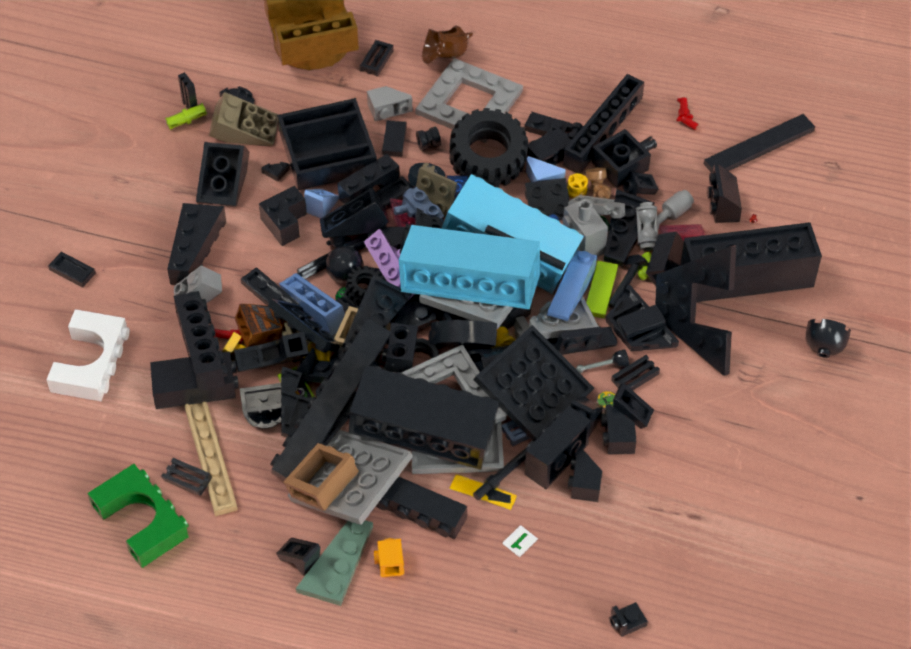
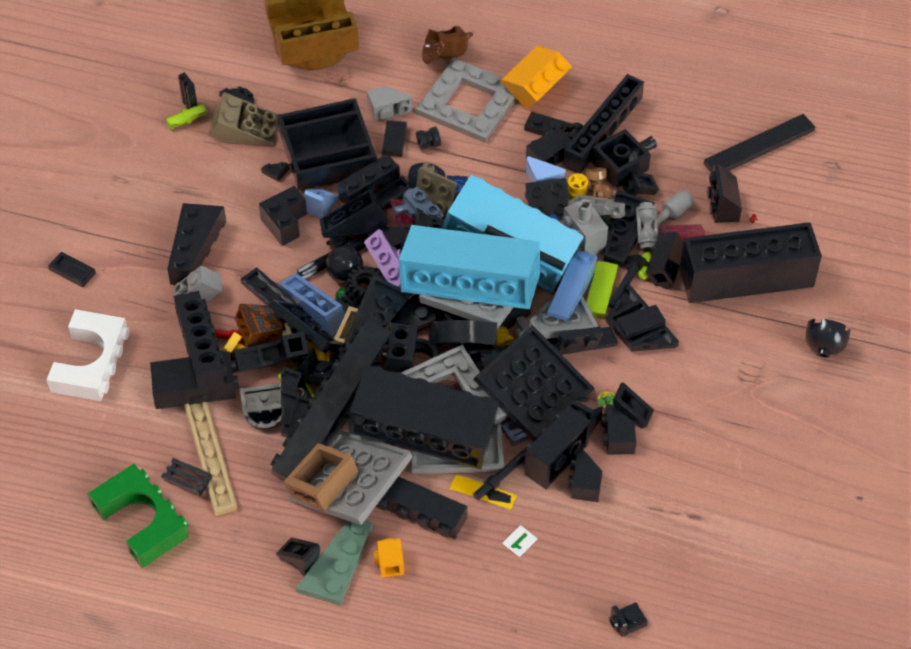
(222, 173): black slope -> none
(373, 68): black tile -> none
(494, 126): black tyre -> none
(535, 75): none -> light orange slope
(619, 359): hinge -> none
(638, 367): black tile -> none
(677, 302): black wing -> none
(684, 114): red piece -> none

